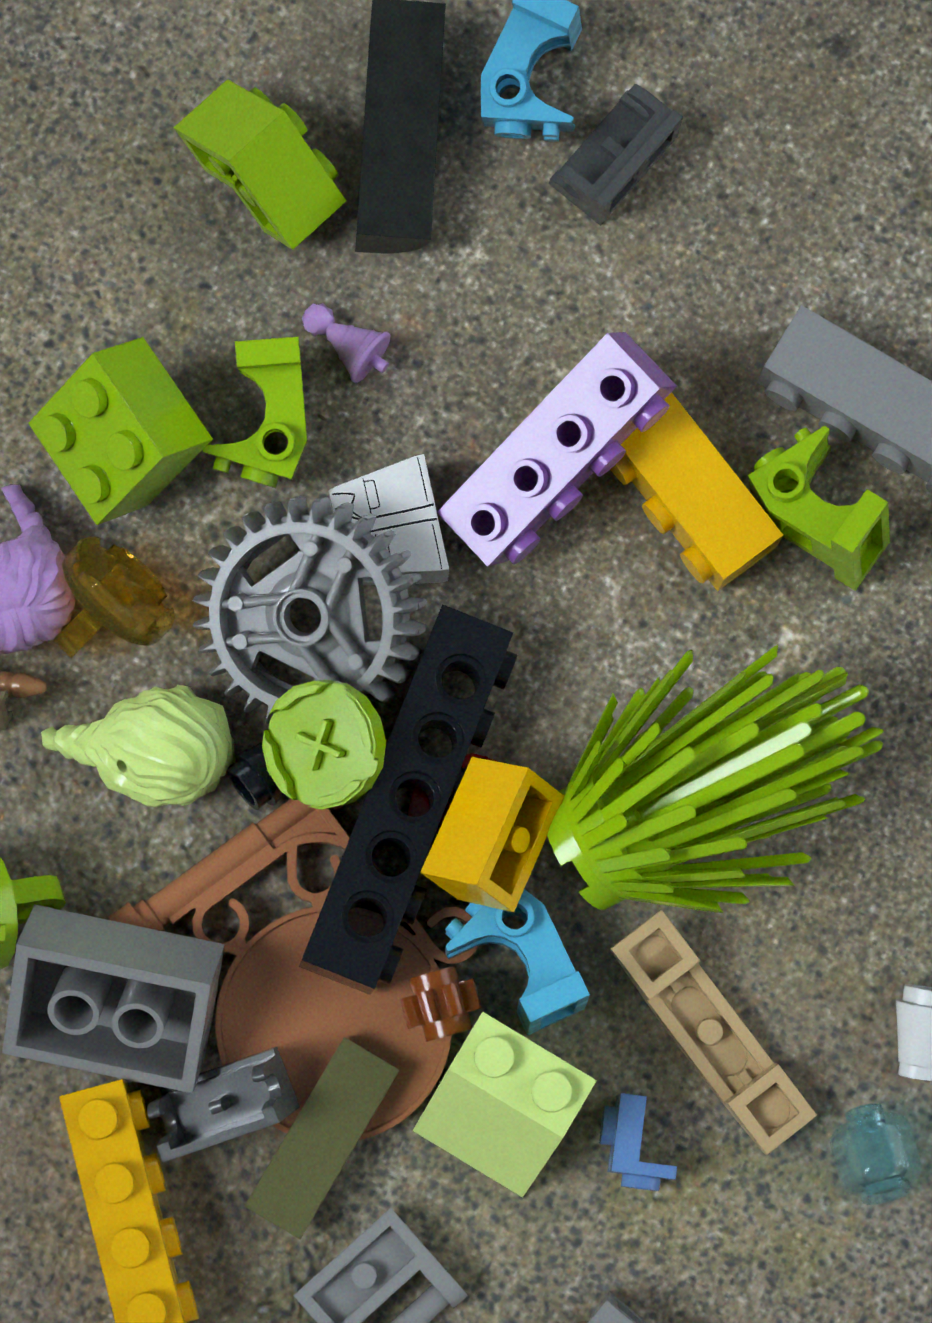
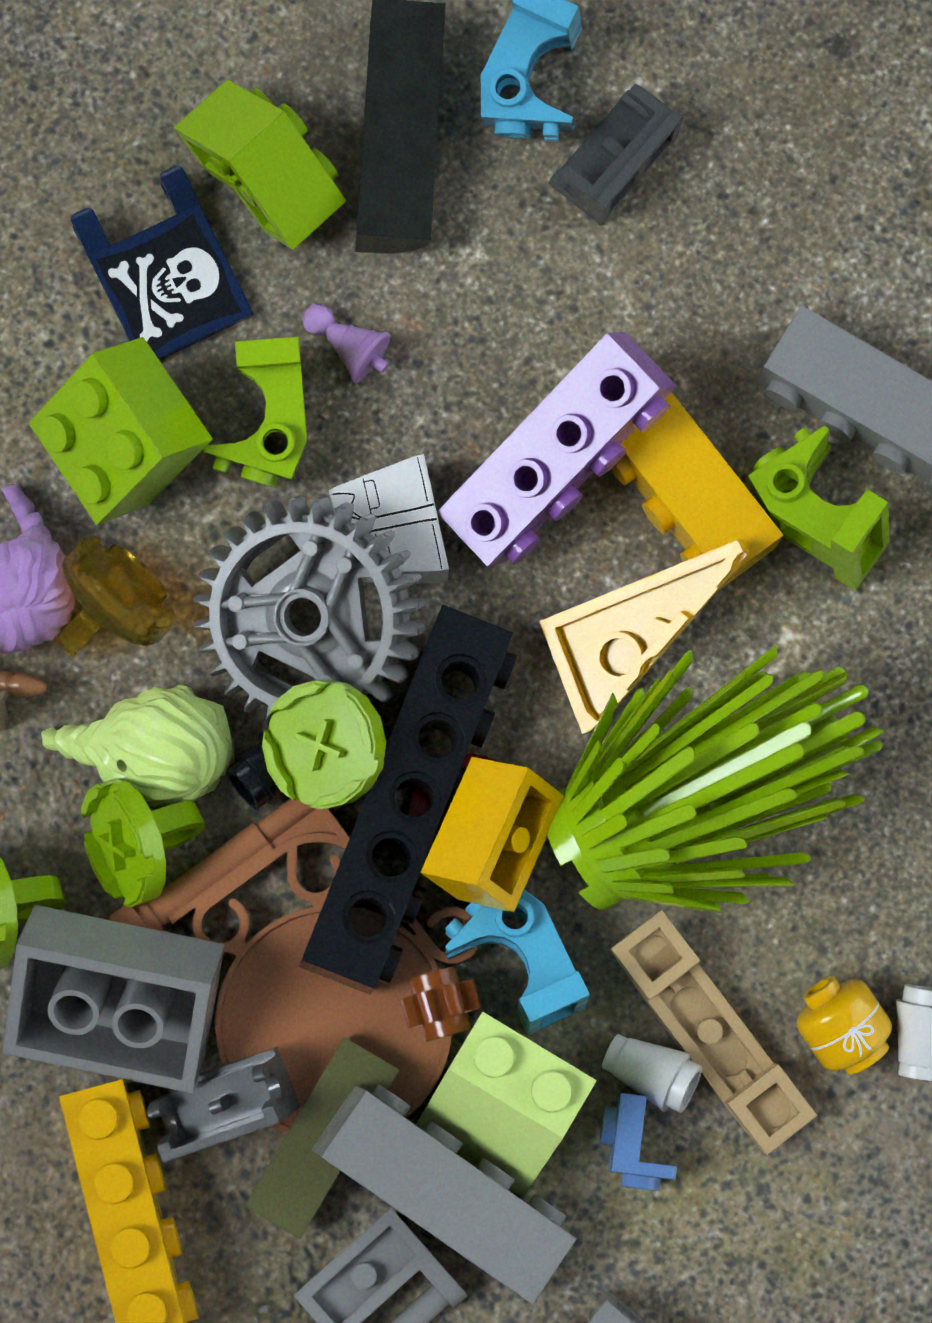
(132, 840): none -> lime tile
(168, 278): none -> flag
(444, 1192): none -> light grey brick
(623, 633): none -> wing
(653, 1071): none -> white cone
(844, 1025): none -> yellow head
(875, 1154): clear light blue head -> none

